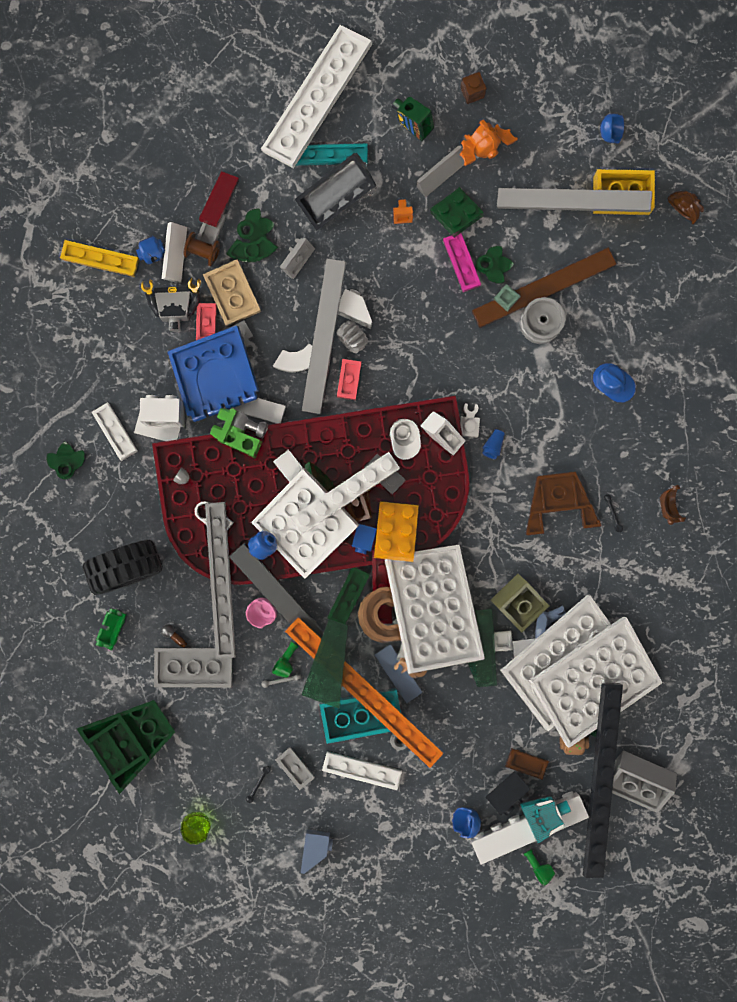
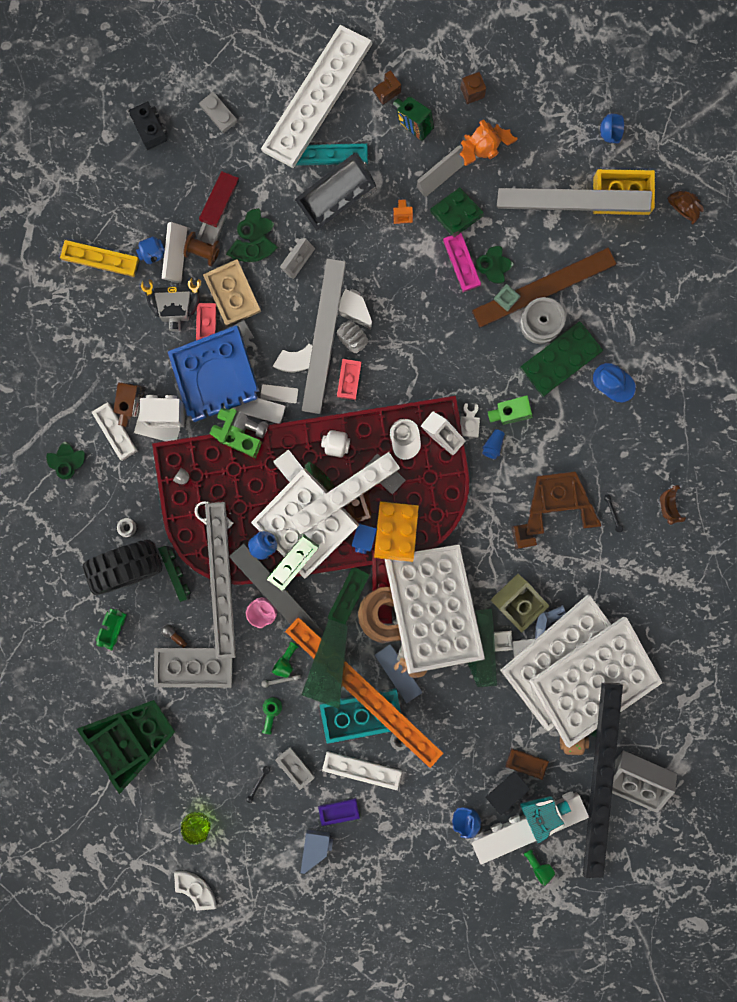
(120, 527): none -> white plate
(130, 395): none -> reddish brown torso
(147, 125): none -> black brick
(175, 573): none -> dark green plate
(196, 889): none -> white tile
(218, 112): none -> light grey plate
(271, 714): none -> green bar
(279, 393): none -> white sticker
(293, 562): none -> plate
(336, 443): none -> white head
(338, 812): none -> dark purple tile
(388, 88): none -> reddish brown panel
(520, 411): none -> bright green torso
(520, 537): none -> reddish brown panel
(561, 359): none -> dark green plate

